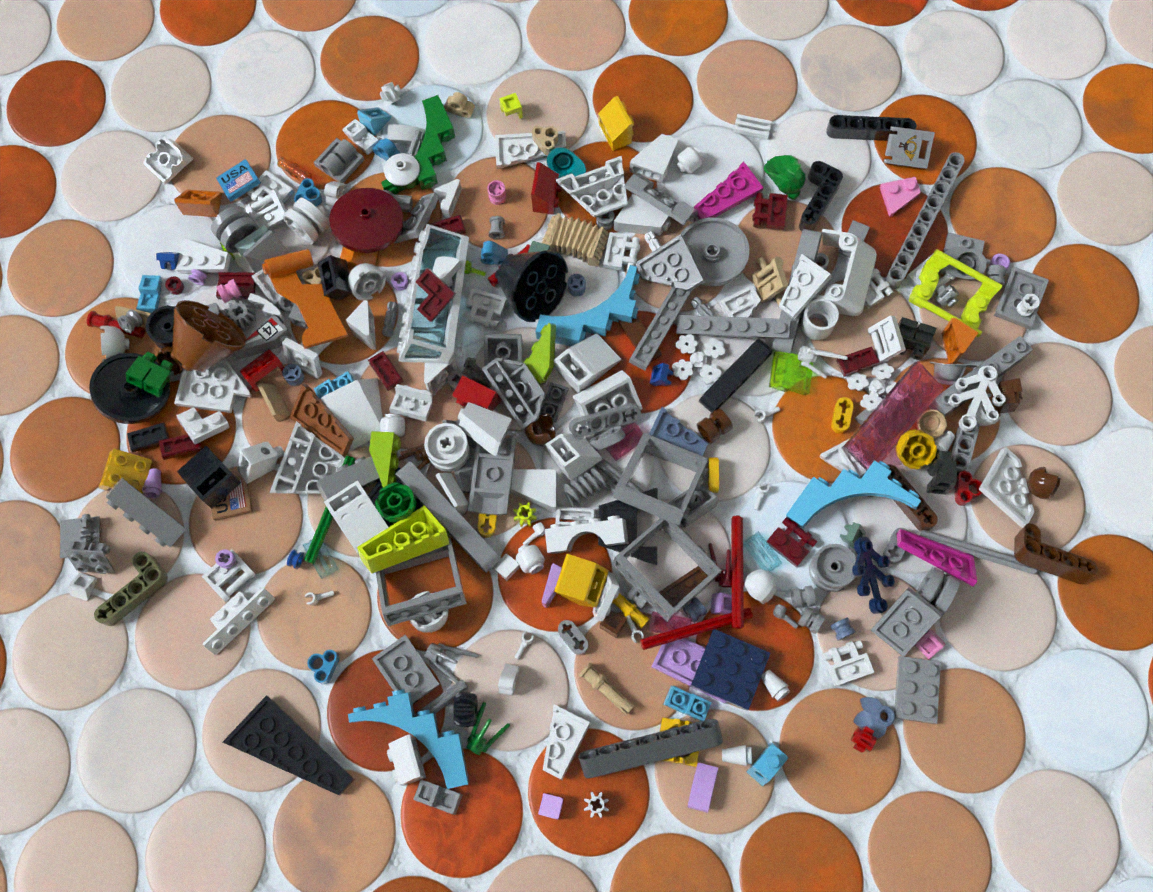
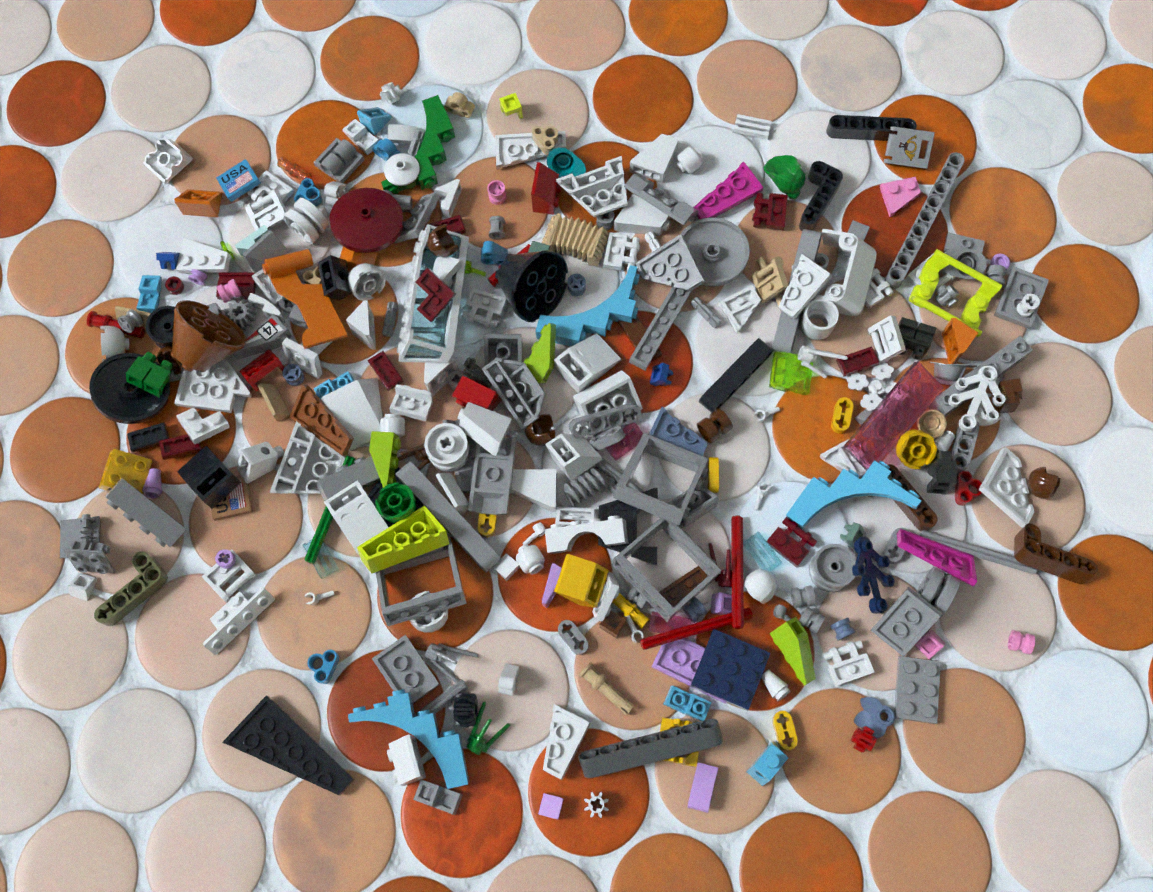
(232, 227): light grey wheel -> none
(295, 559): blue bush -> none
(399, 275): lavender bush -> none
(441, 243): none -> reddish brown hair
(523, 645): white hand -> none
(525, 508): neon yellow gear -> none
(554, 400): dark grey slope -> none
(616, 124): yellow slope -> none
(698, 359): white plant -> none
(733, 326): light grey plate -> none
(737, 755): white cone -> none
(791, 733): none -> yellow beam
(795, 646): none -> lime slope
(1021, 642): none -> bright pink wheel

